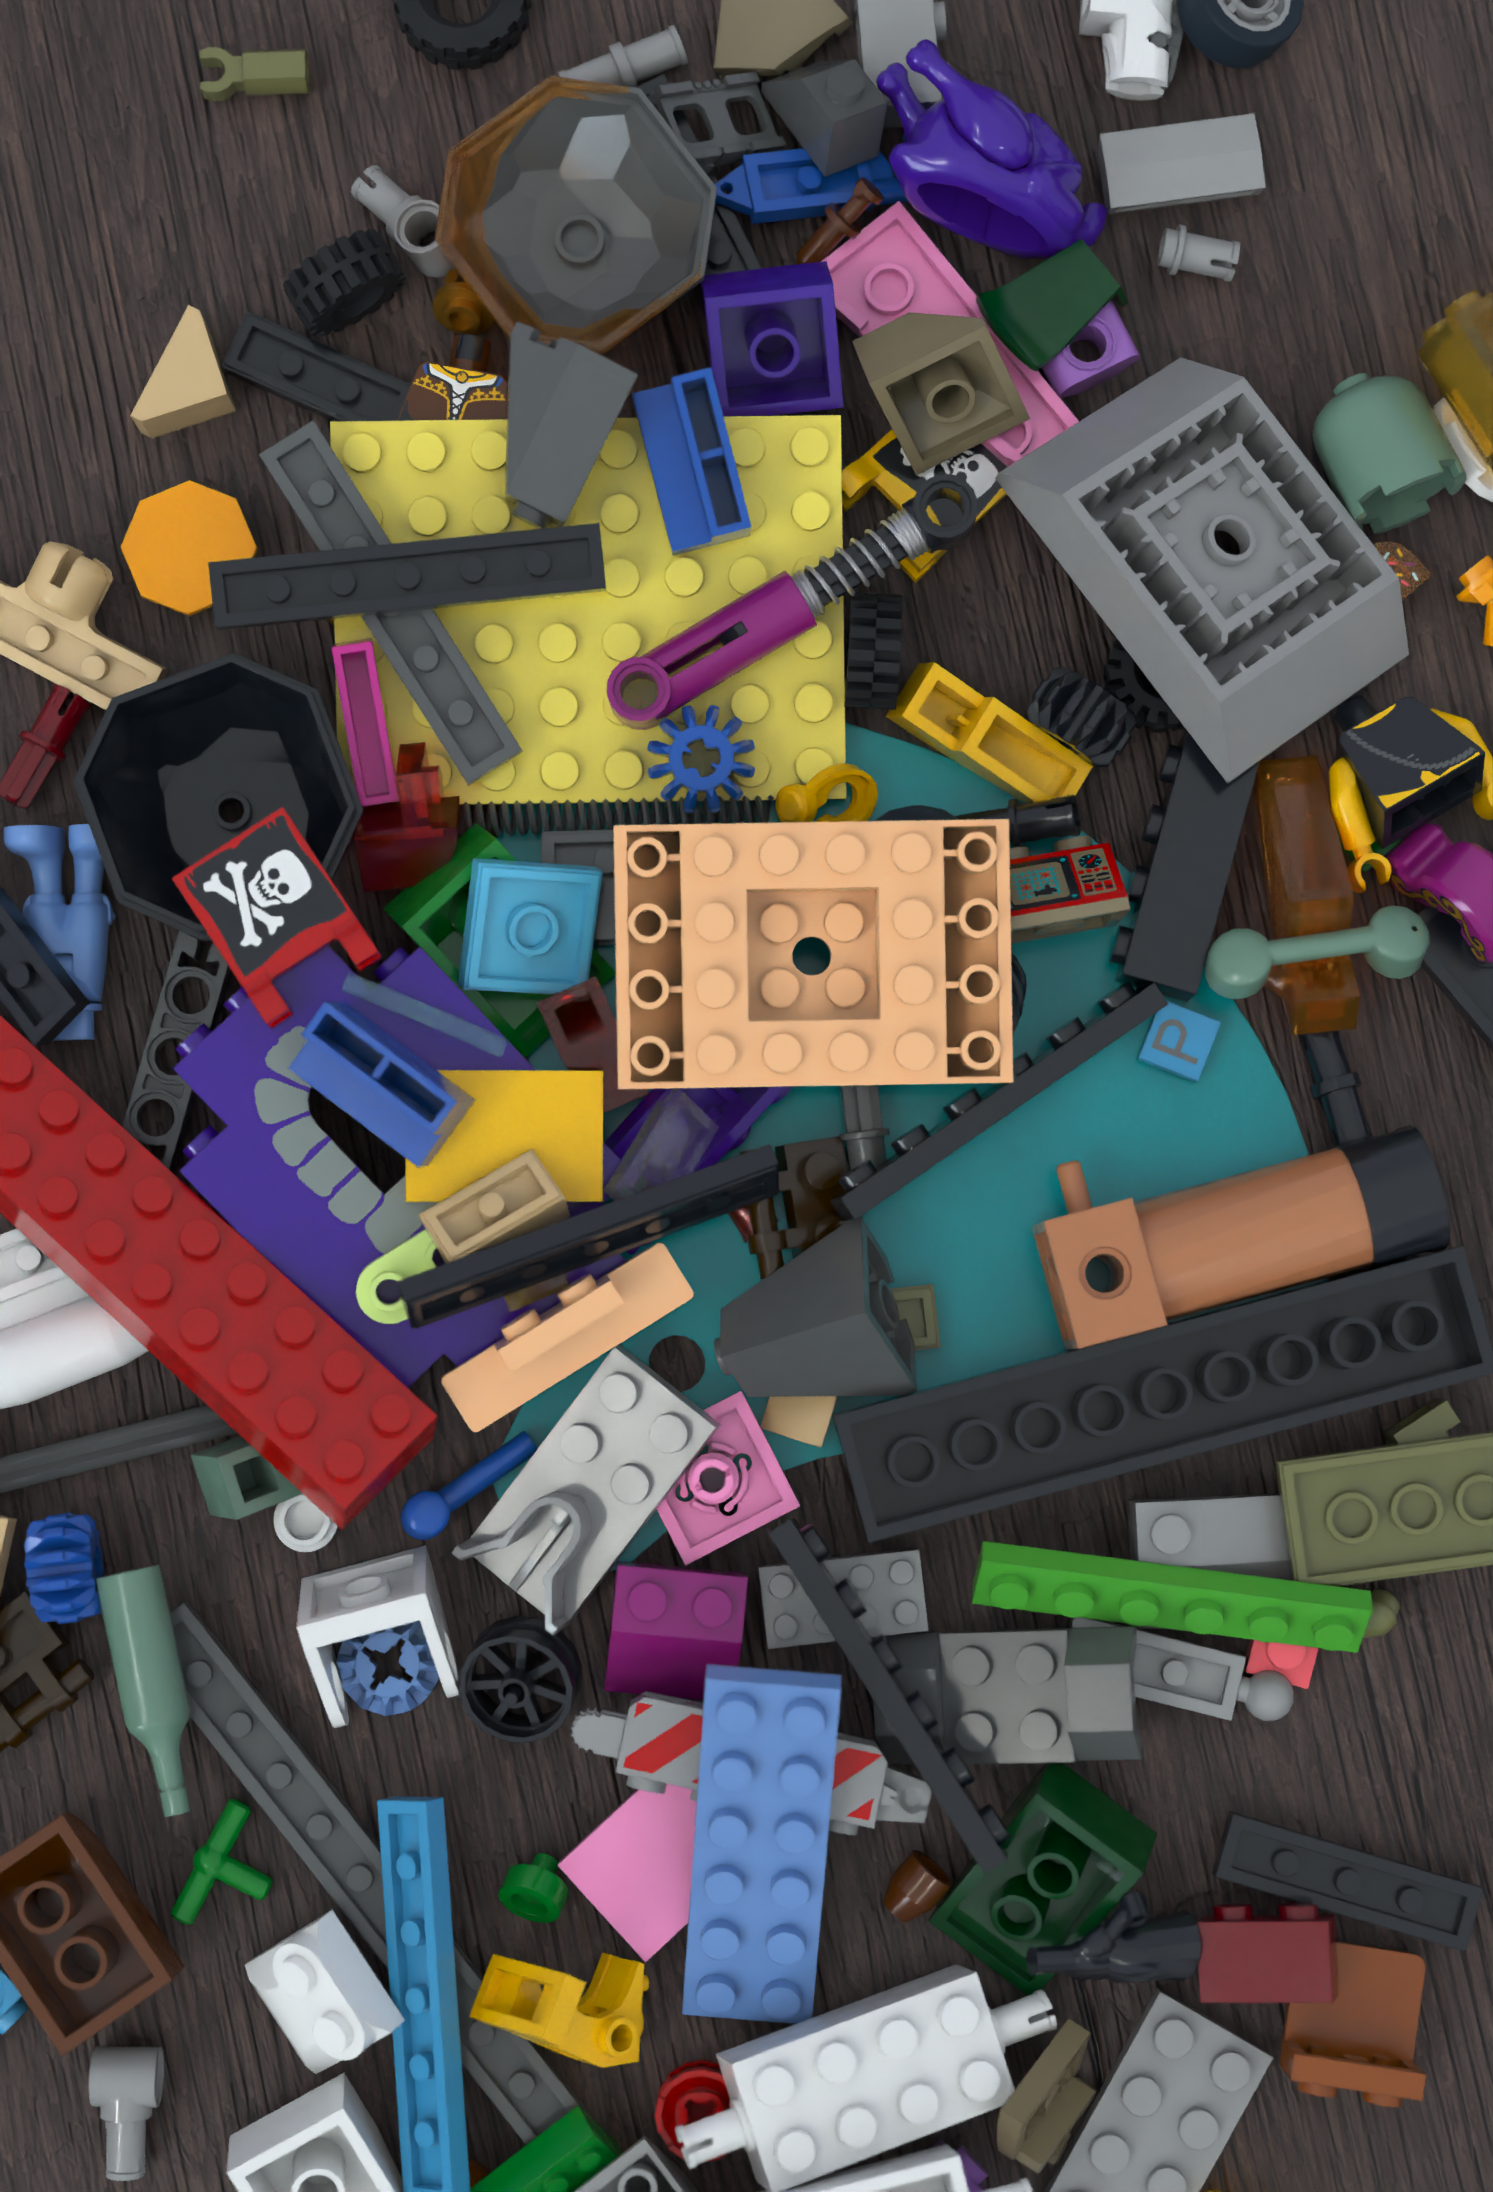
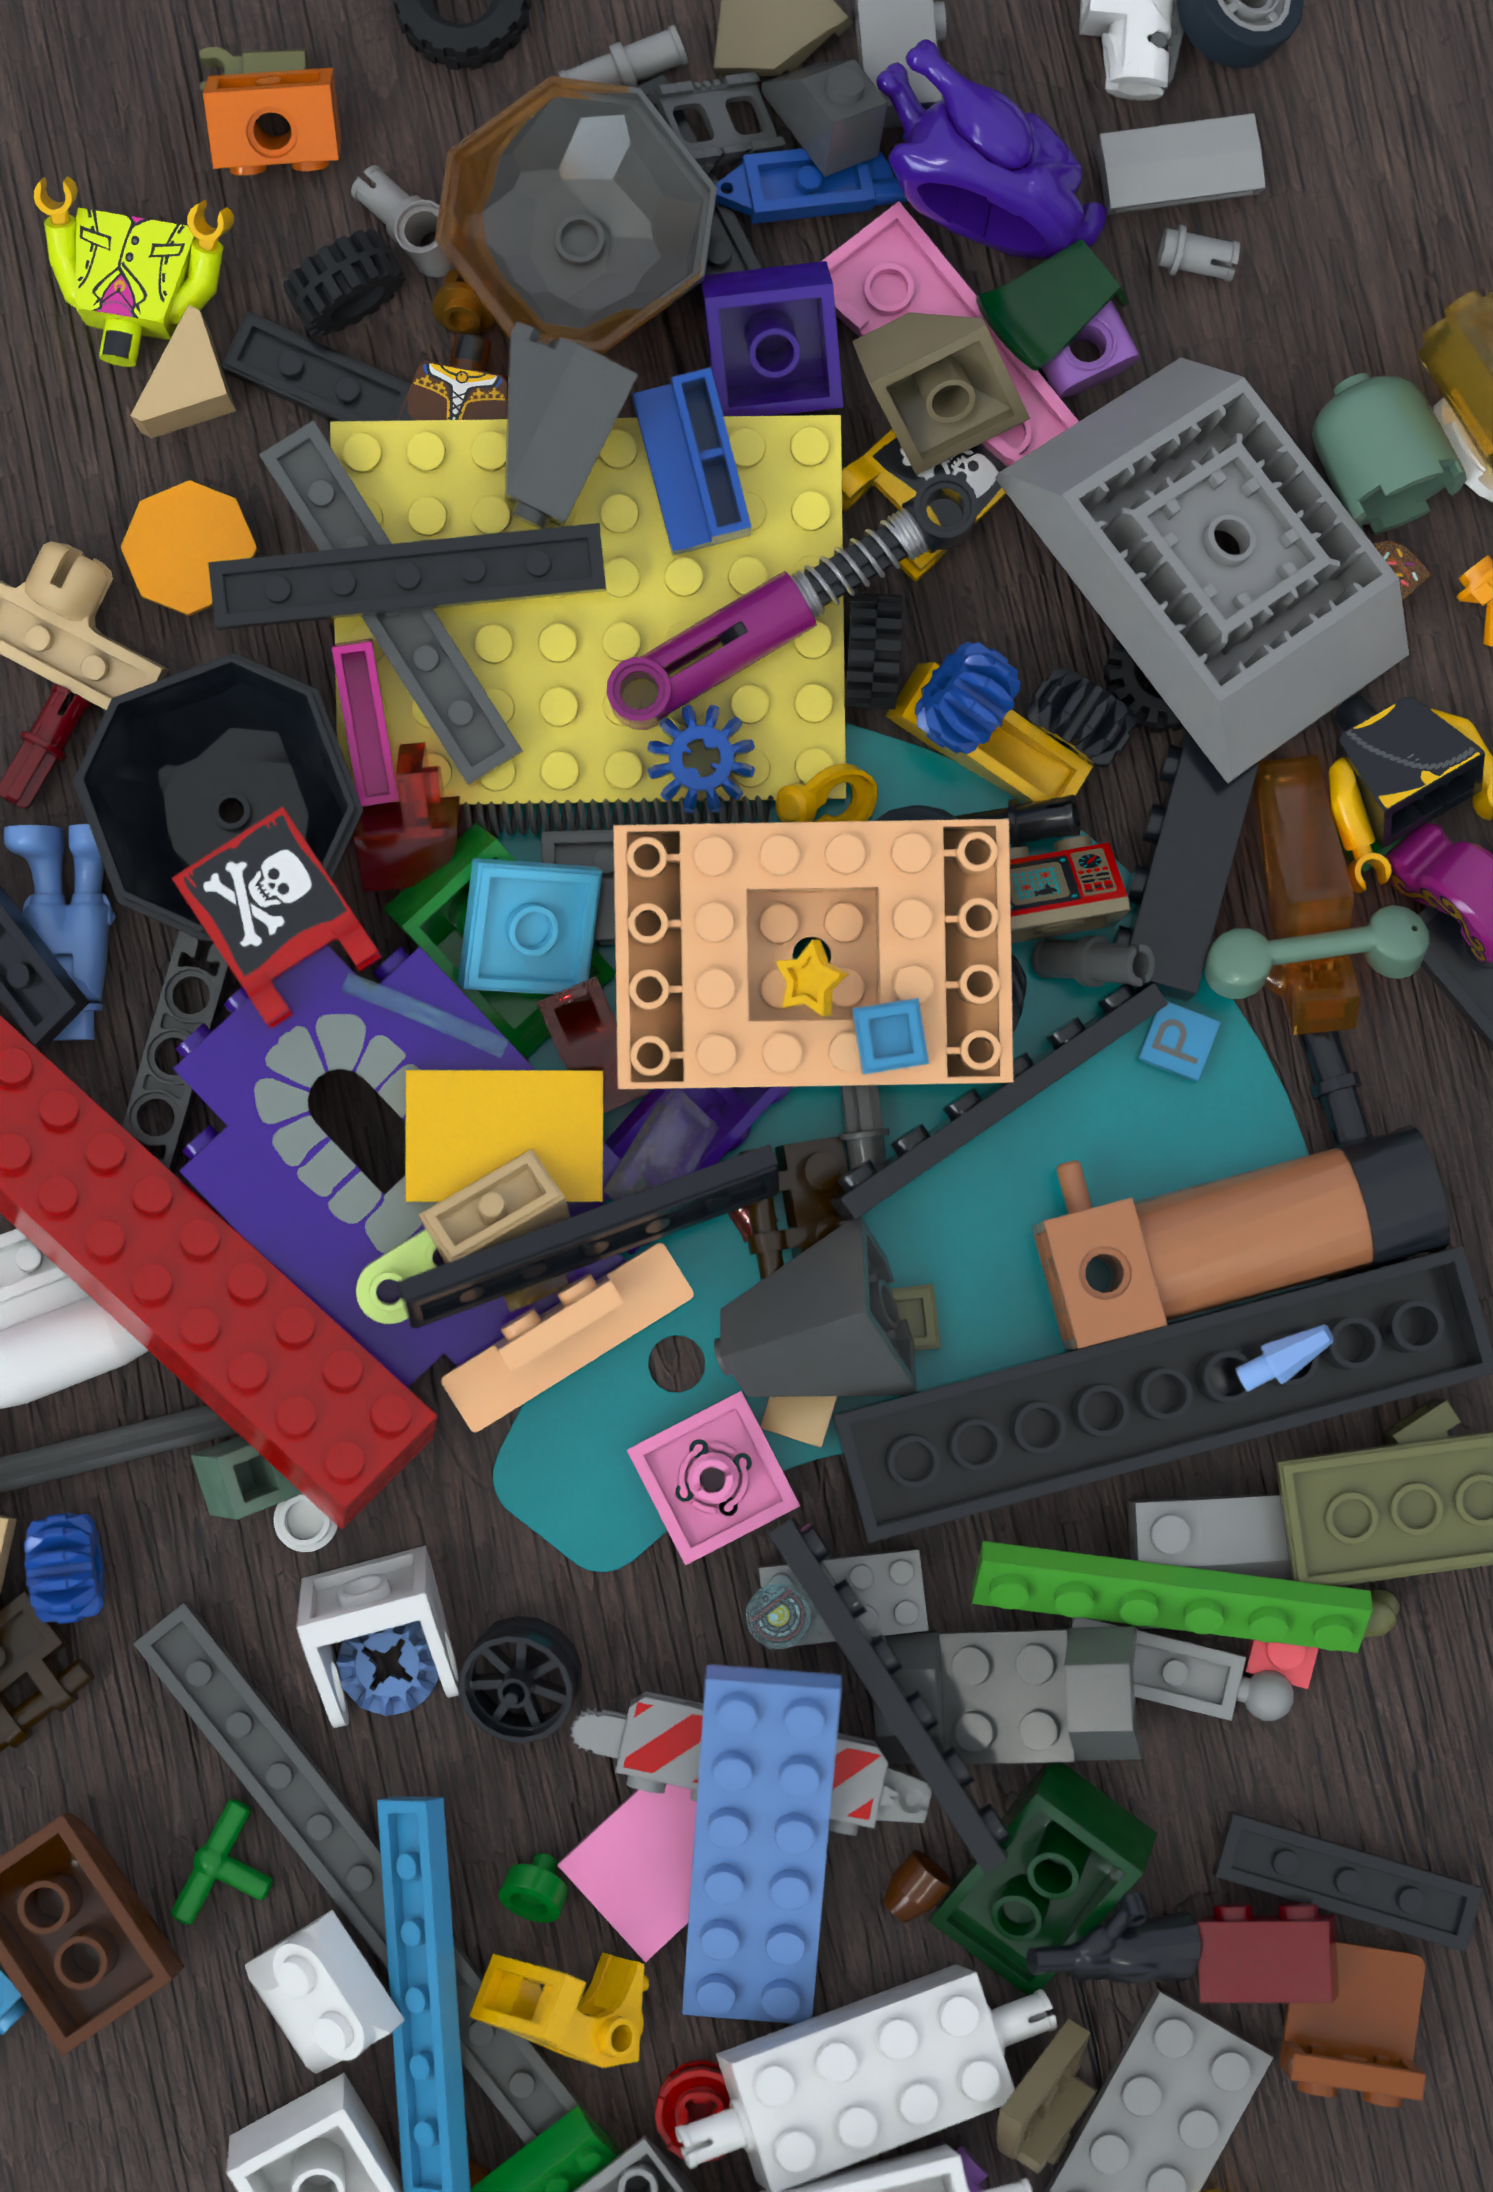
(126, 2088): light grey pin -> none
(131, 270): none -> neon yellow torso
(148, 1673): sand green piece -> none
(301, 96): none -> orange brick
(380, 1082): blue piece -> none
(429, 1511): blue piece -> none
(590, 1487): light grey plate -> none
(672, 1626): magenta slope -> none
(778, 1615): none -> clear light blue tile
(811, 979): none -> yellow piece
(839, 223): reddish brown piece -> none
(890, 1036): none -> dark azure tile
(967, 697): none -> blue gear
(1093, 961): none -> dark grey pin
(1285, 1357): none -> light blue bar

